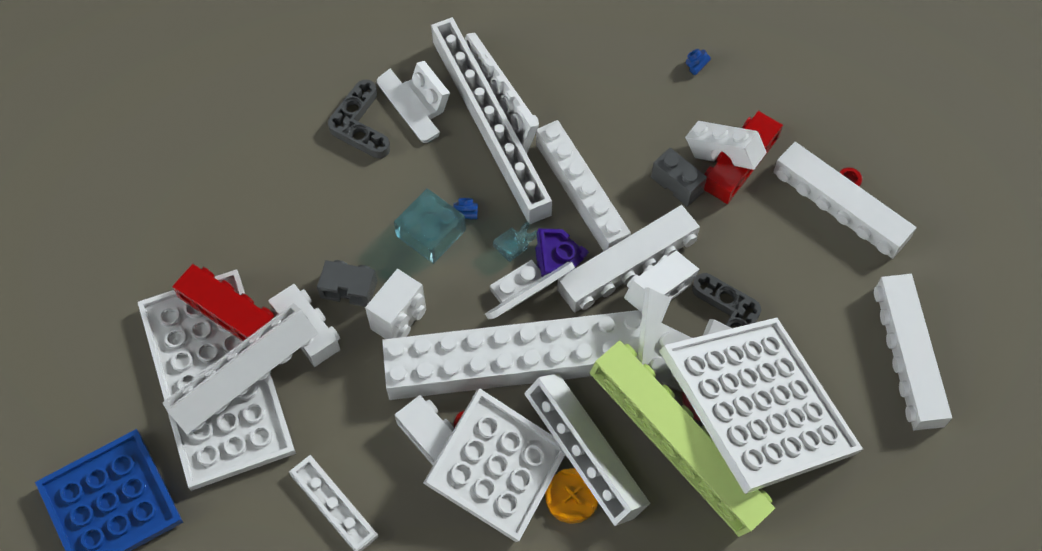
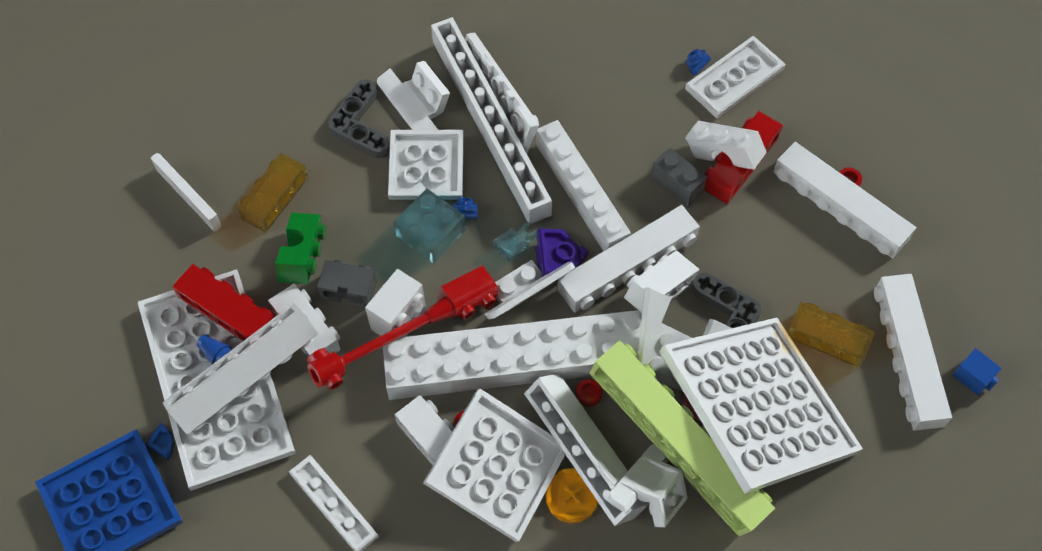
(161, 442): none -> blue tile
(186, 192): none -> white tile
(212, 348): none -> blue cone
(272, 192): none -> clear yellow brick
(298, 259): none -> green arch
(426, 161): none -> white plate
(454, 300): none -> red bar
(588, 392): none -> red tile
(651, 482): none -> white plate
(735, 77): none -> white tile
(830, 334): none -> clear yellow brick
(977, 372): none -> blue brick

